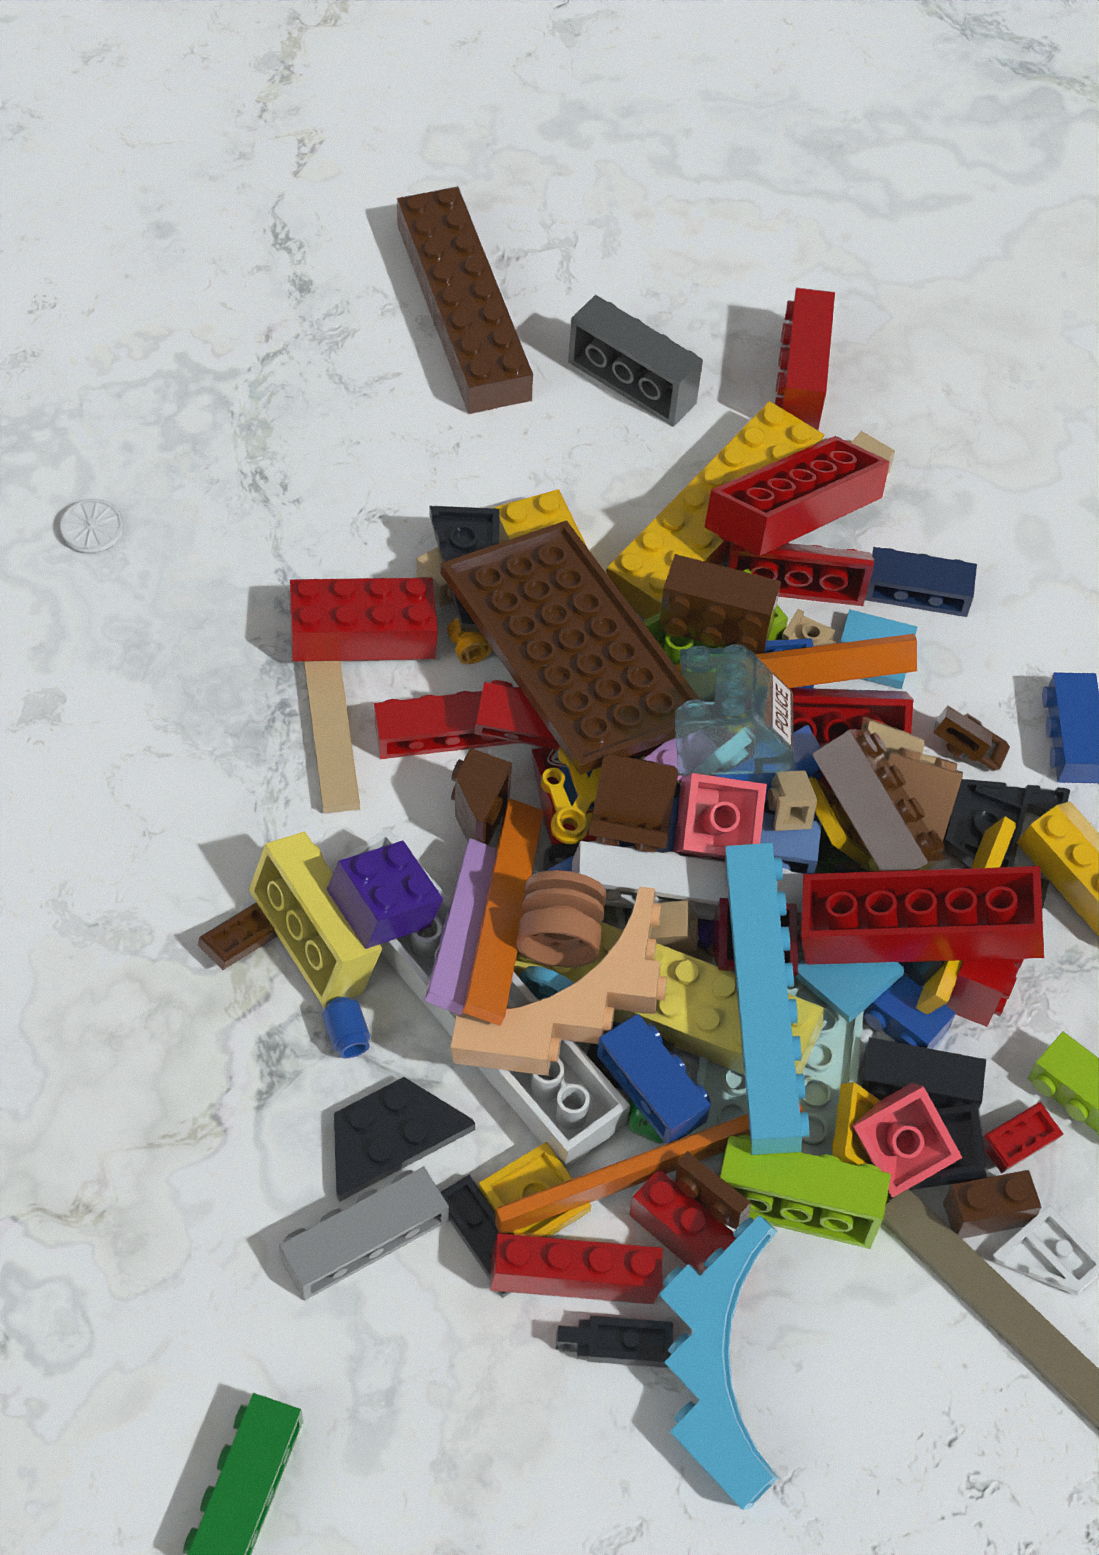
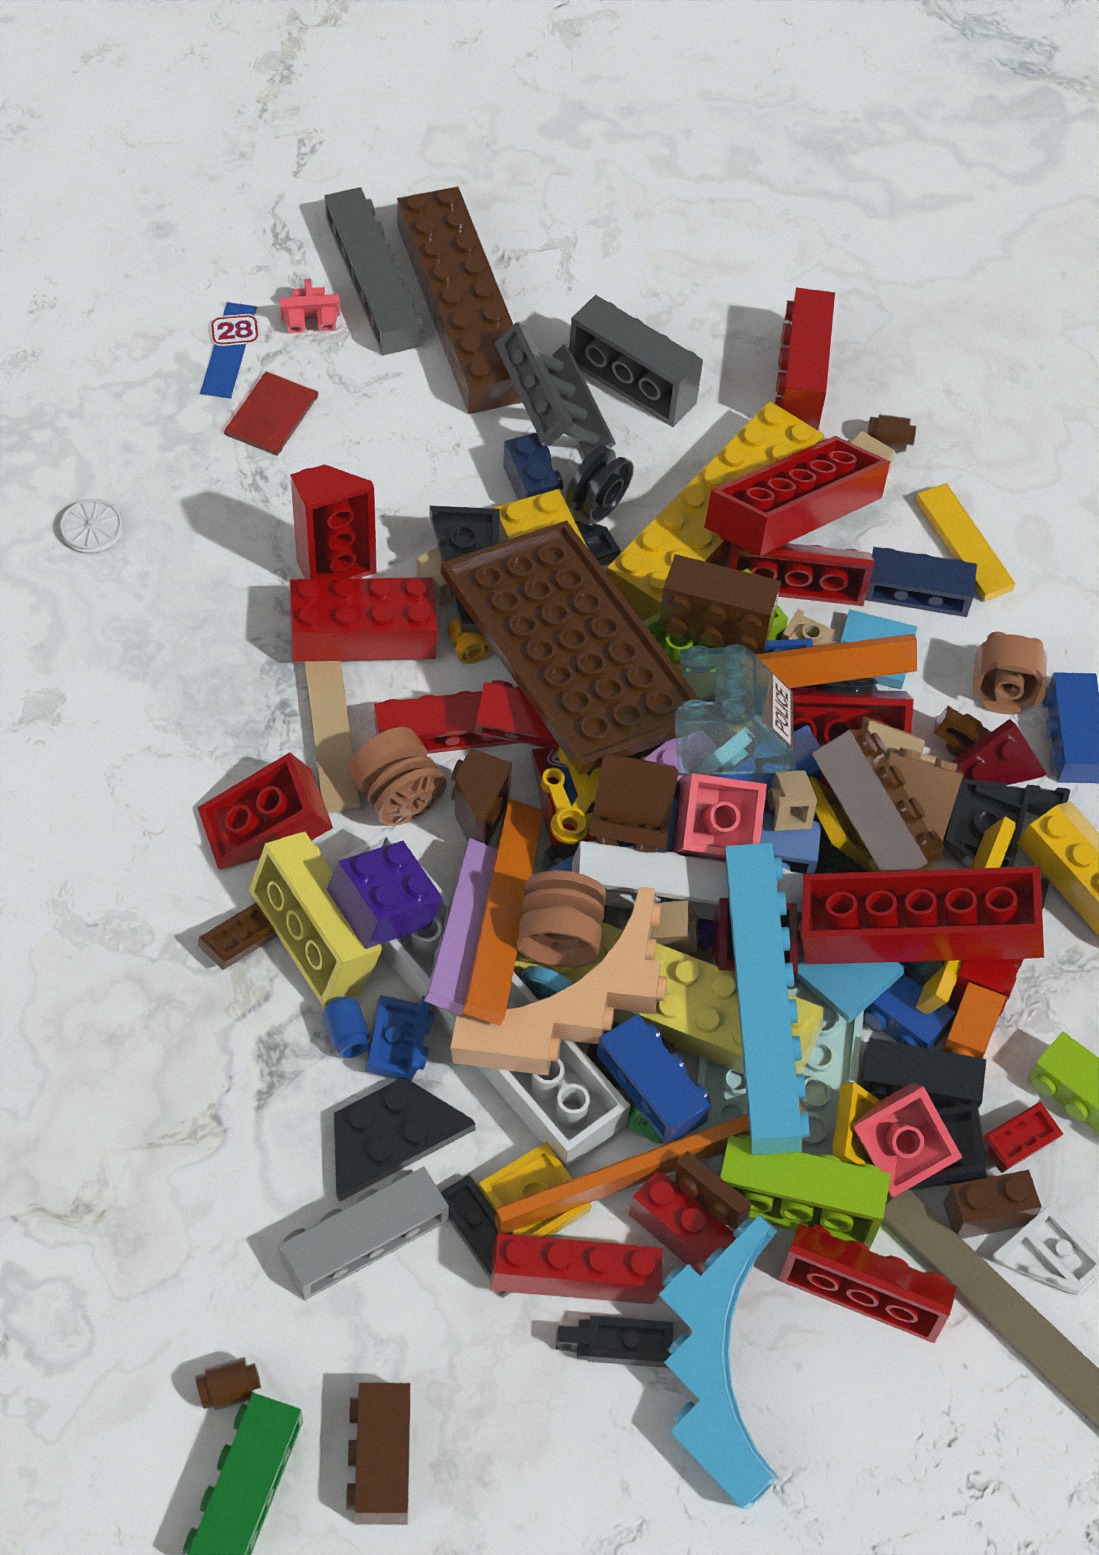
(228, 1384): none -> reddish brown brick
(230, 336): none -> blue sticker
(263, 809): none -> red slope
(271, 413): none -> clear red piece
(310, 303): none -> coral hips
(333, 523): none -> red slope
(373, 271): none -> dark grey brick
(380, 1454): none -> reddish brown brick
(397, 776): none -> nougat wheel
(398, 1038): none -> blue bracket
(530, 467): none -> dark blue brick
(553, 391): none -> dark grey fence
(599, 484): none -> black wheel
(599, 542): none -> black tile
(857, 686): none -> black wheel
(868, 1282): none -> red slope
(892, 431): none -> reddish brown brick
(965, 540): none -> yellow tile
(974, 1021): none -> orange slope
(1000, 757): none -> dark red wing
(1010, 673): none -> nougat brick

